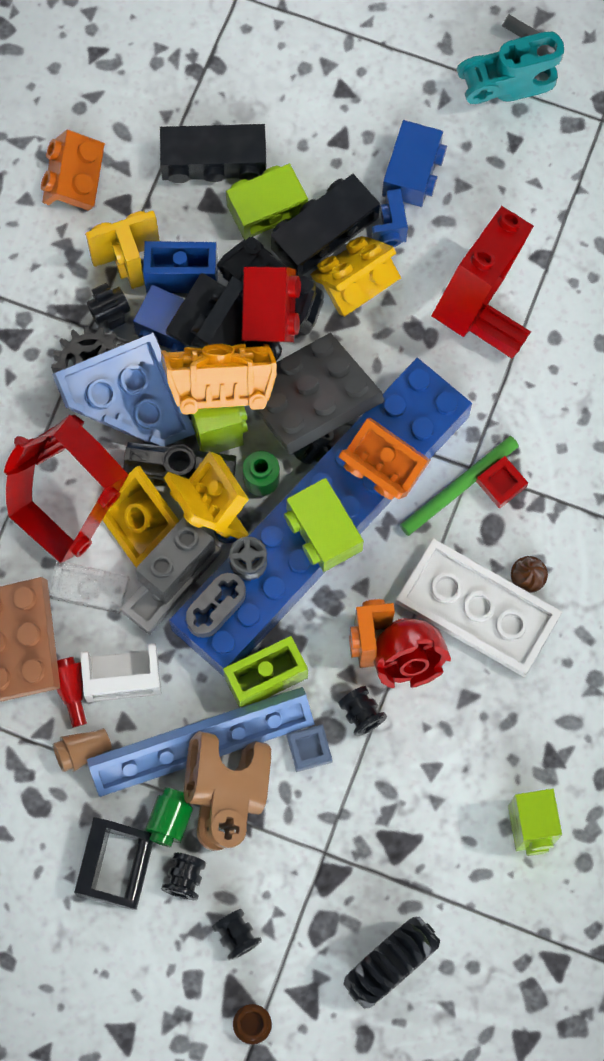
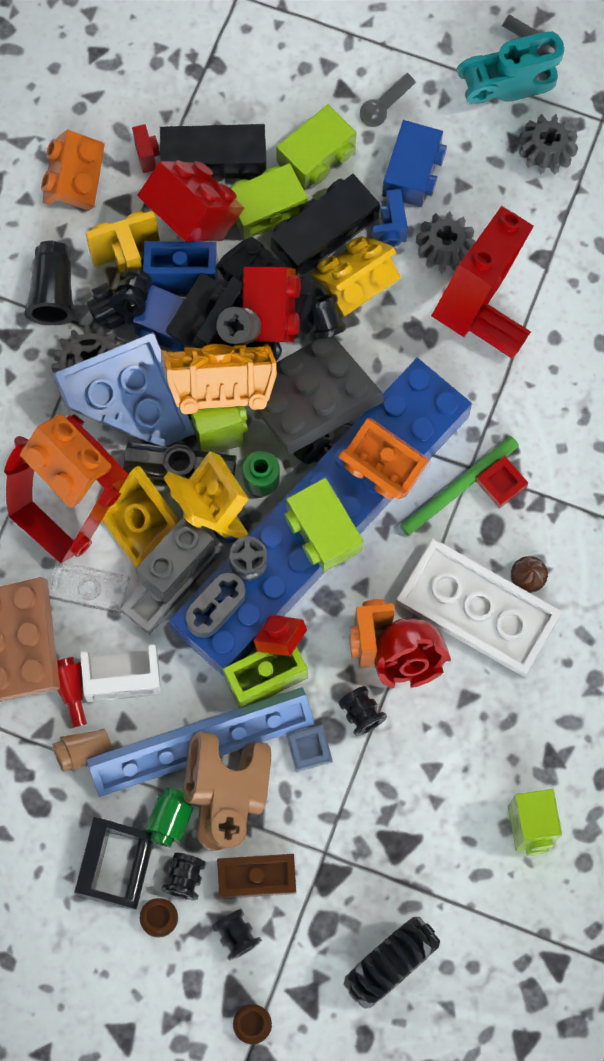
(50, 285): none -> black plant
(64, 459): none -> orange bracket
(131, 292): none -> black bush
(146, 148): none -> red plate
(158, 917): none -> reddish brown plate
(191, 200): none -> red brick
(247, 325): none -> dark grey wheel
(256, 876): none -> reddish brown plate
(280, 635): none -> red plate
(317, 146): none -> lime brick
(326, 316): none -> black bush
(374, 111): none -> dark grey bar
(444, 229): none -> dark grey gear
(551, 132): none -> dark grey gear

